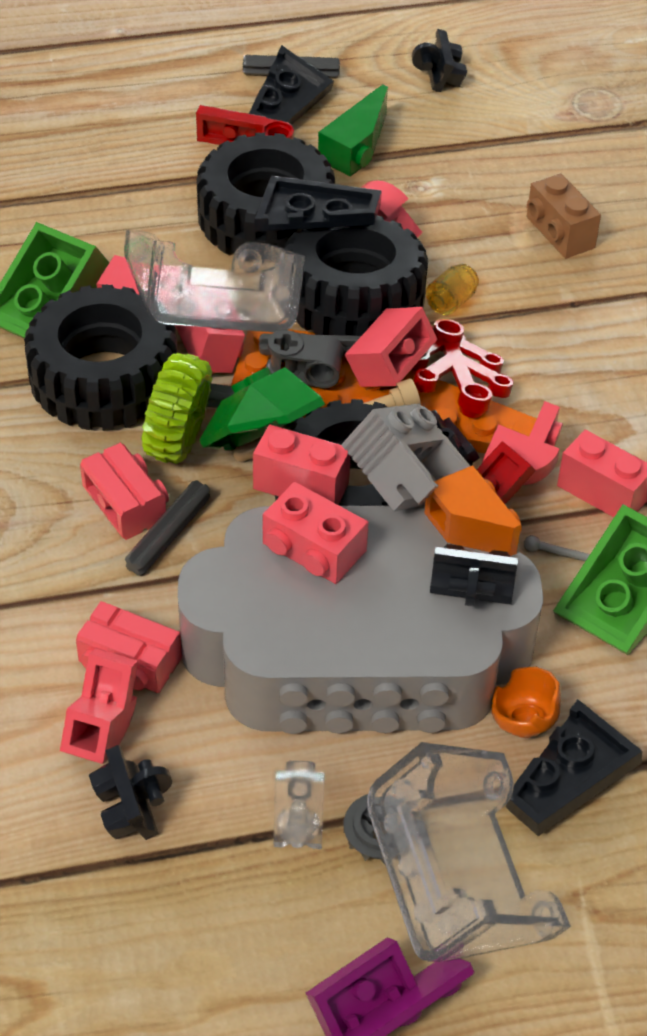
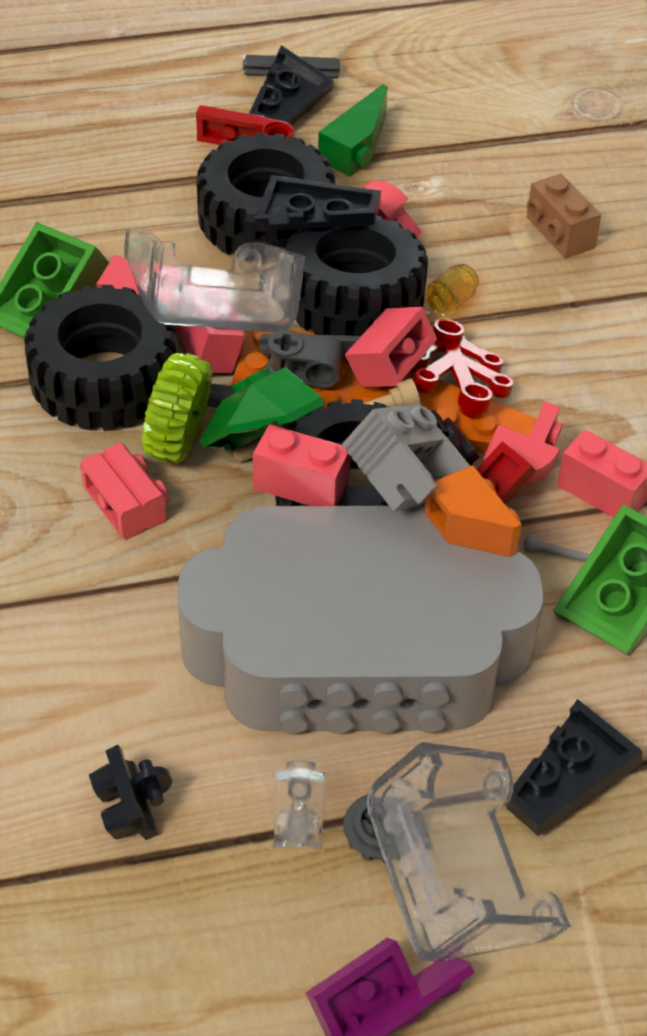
(104, 709): coral brick -> none
(133, 637): coral brick -> none
(167, 528): dark grey axle -> none
(315, 532): coral brick -> none
(441, 61): black hips -> none
(473, 574): black hips -> none
(527, 702): orange hair -> none

